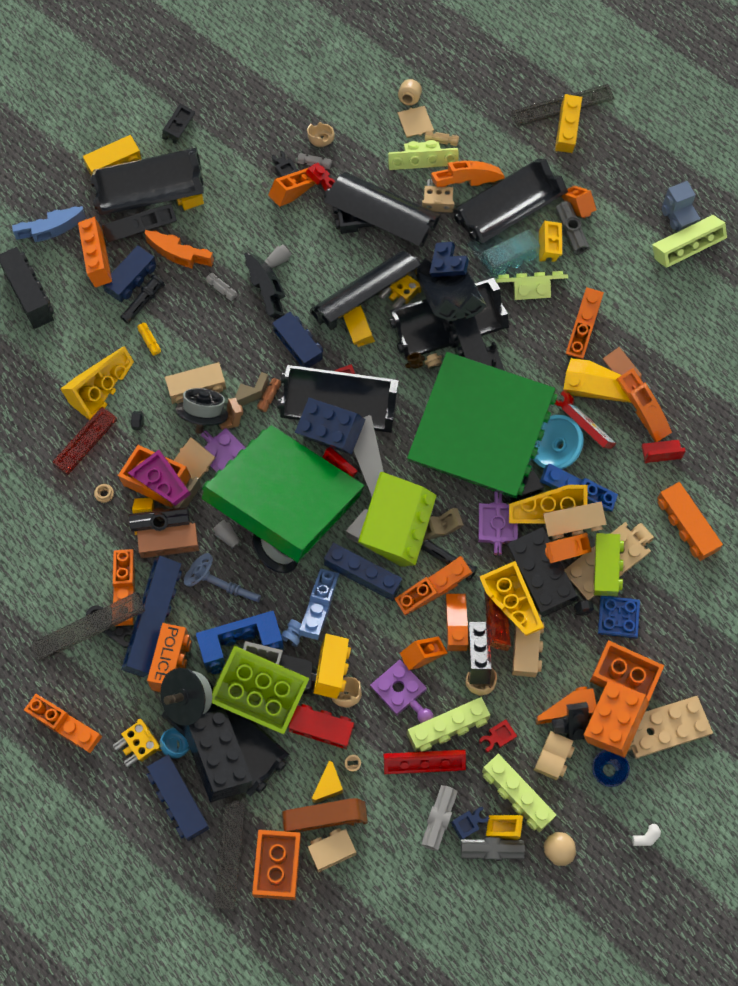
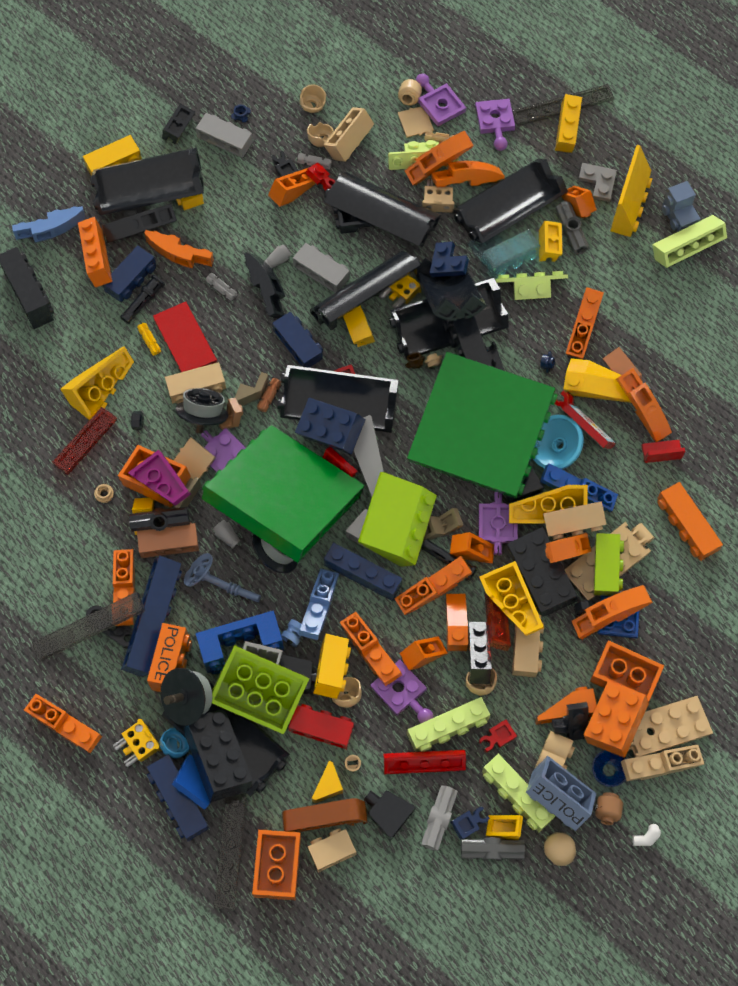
(184, 337): none -> red tile
(190, 783): none -> blue tile
(224, 135): none -> light grey brick
(241, 109): none -> dark blue plate
(313, 94): none -> tan hair
(321, 267): none -> light grey brick
(349, 134): none -> tan brick
(370, 649): none -> orange slope
(388, 812): none -> black torso
(438, 156): none -> orange slope
(443, 94): none -> medium lavender plate
(472, 548): none -> orange slope
(488, 124): none -> medium lavender plate
(547, 362): none -> dark blue plate
(561, 793): none -> sand blue brick
(601, 177): none -> light grey plate
(609, 808): none -> medium nougat head
(610, 610): none -> orange slope
(632, 195): none -> yellow slope
(662, 763): none -> tan slope

